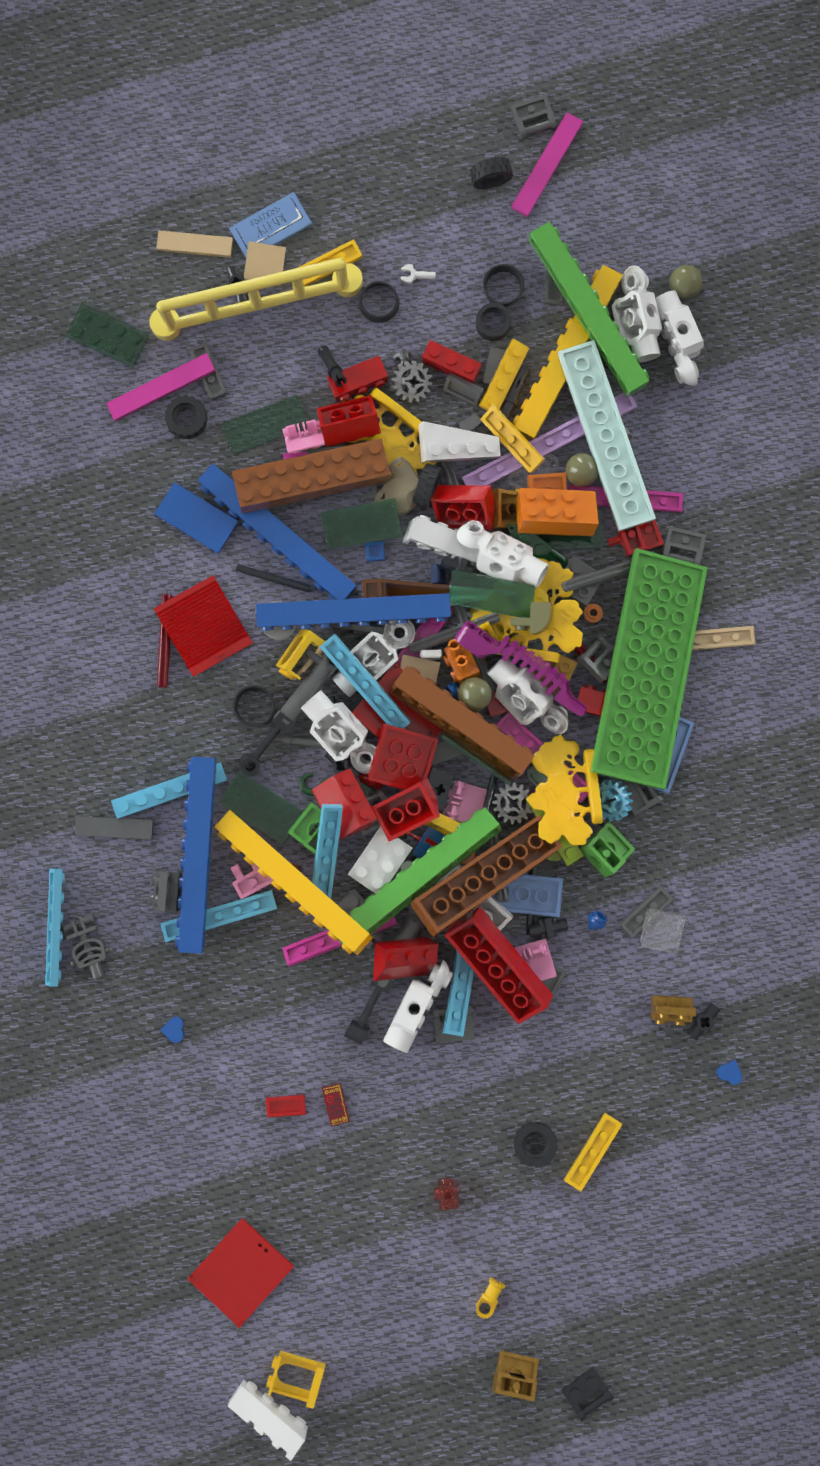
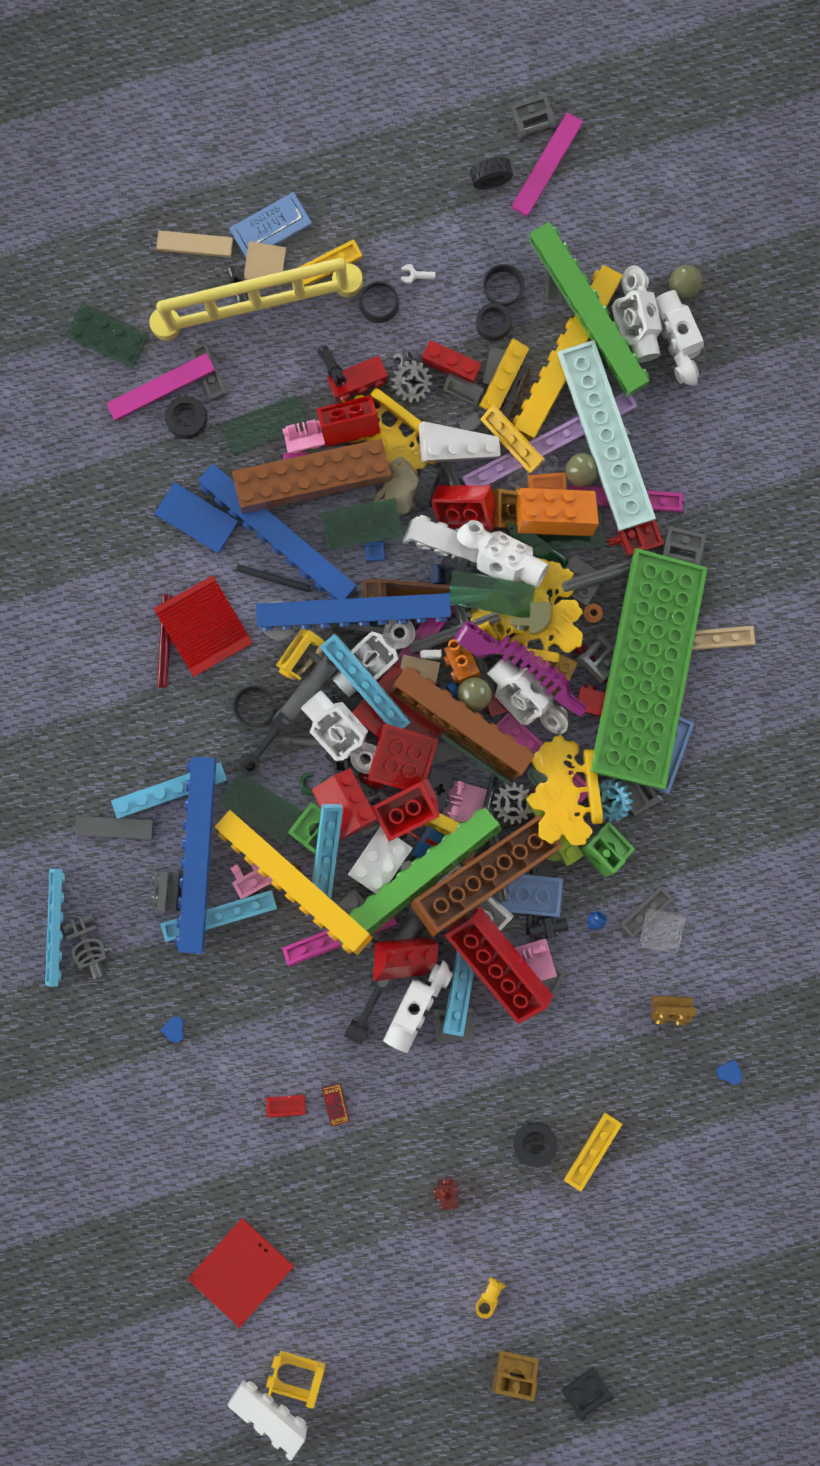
(710, 1012): black axle -> none

